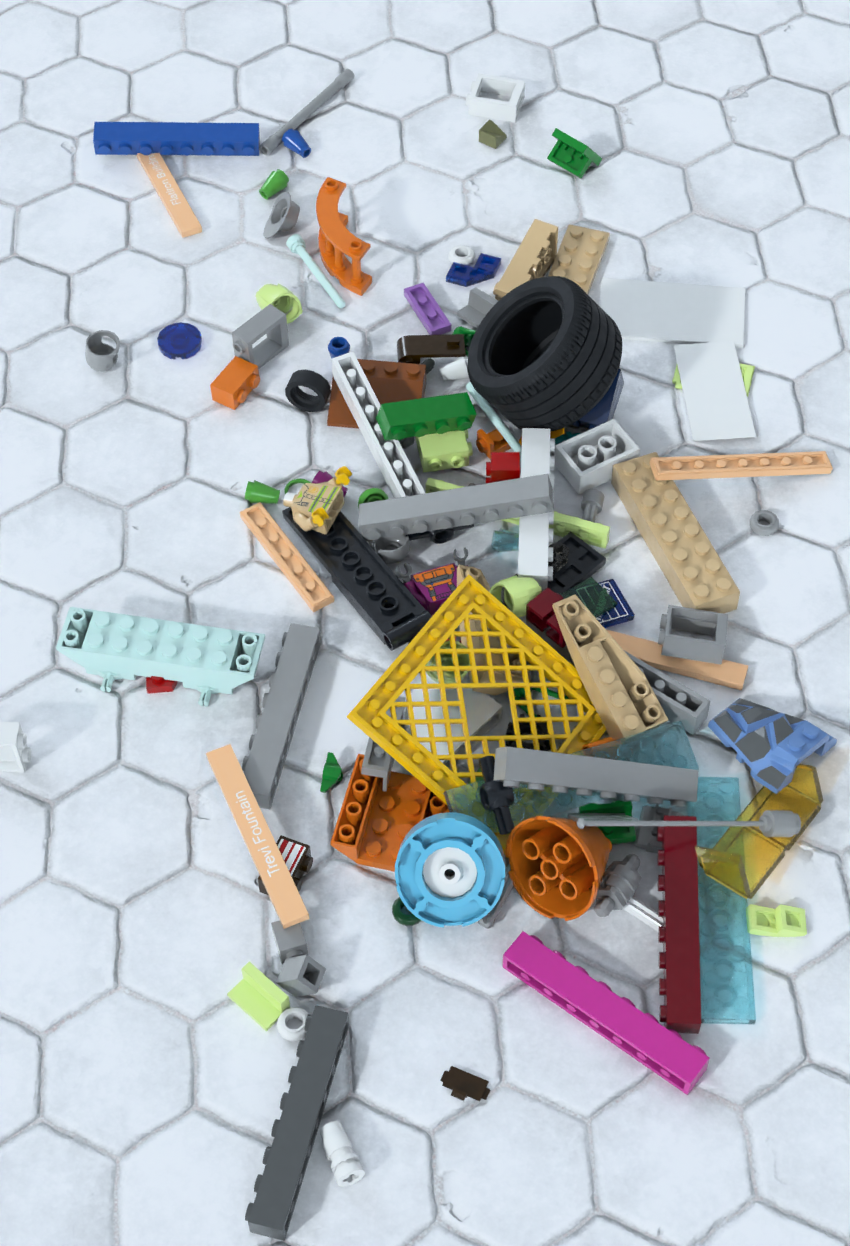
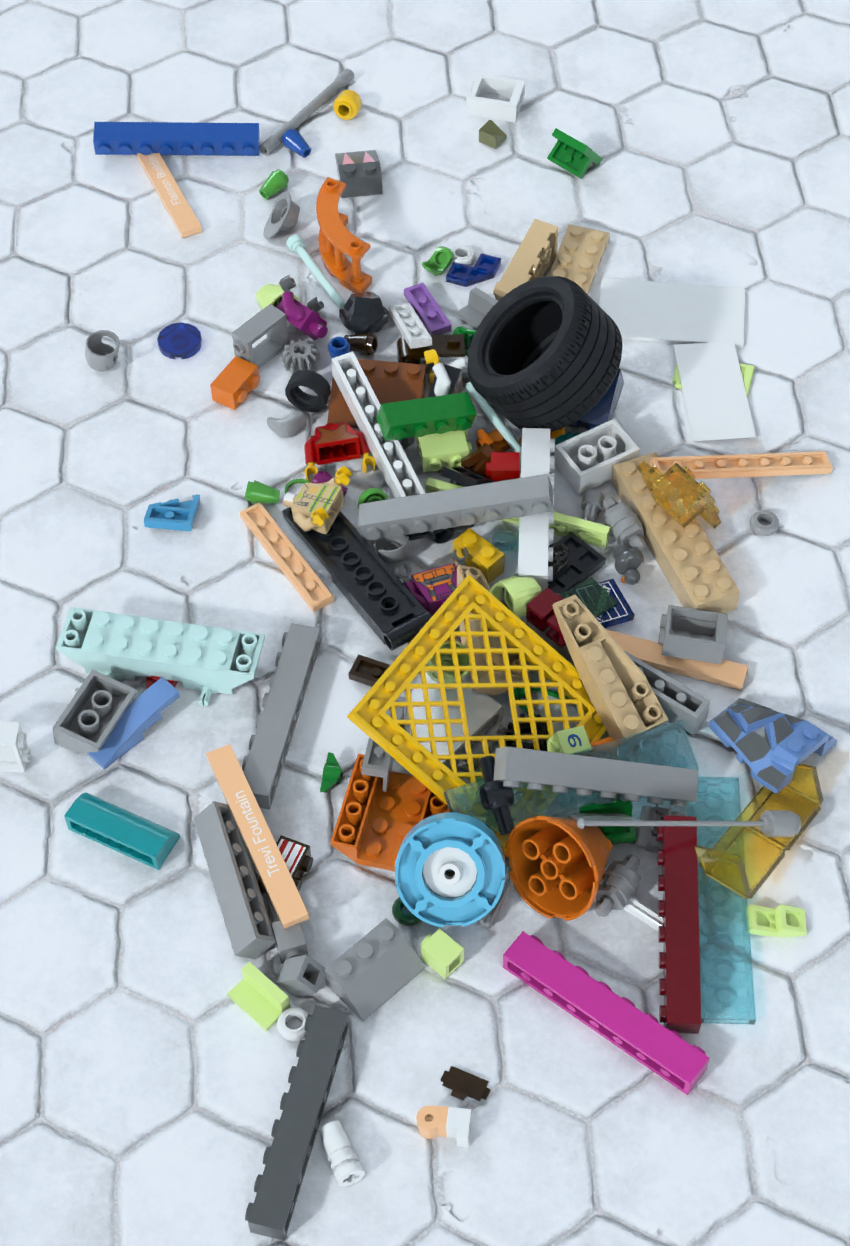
(92, 713): none -> light grey slope
(121, 830): none -> teal brick
(136, 719): none -> medium blue slope
(172, 514): none -> dark azure wing
(234, 881): none -> light grey brick
(288, 426): none -> light grey hair
(298, 315): none -> magenta torso
(300, 356): none -> light grey gear
(336, 444): none -> red torso
(347, 104): none -> yellow head
(360, 172): none -> dark grey slope
(363, 343): none -> dark brown cone
(364, 313): none -> black helmet
(367, 670): none -> dark brown plate
(373, 969): none -> light grey slope
(410, 325): none -> white tile
(439, 261): none -> bright green hair
(441, 953): none -> yellowish green brick
(445, 378): none -> torso
(446, 1122): none -> leg
(462, 476): none -> black plate
(477, 460): none -> reddish brown rock
(480, 554): none -> yellow brick
(492, 731): none -> light grey pin
(568, 741): none -> yellowish green brick
(624, 524): none -> light grey piece
(627, 562): none -> dark grey animal
(680, 494): none -> clear yellow bracket

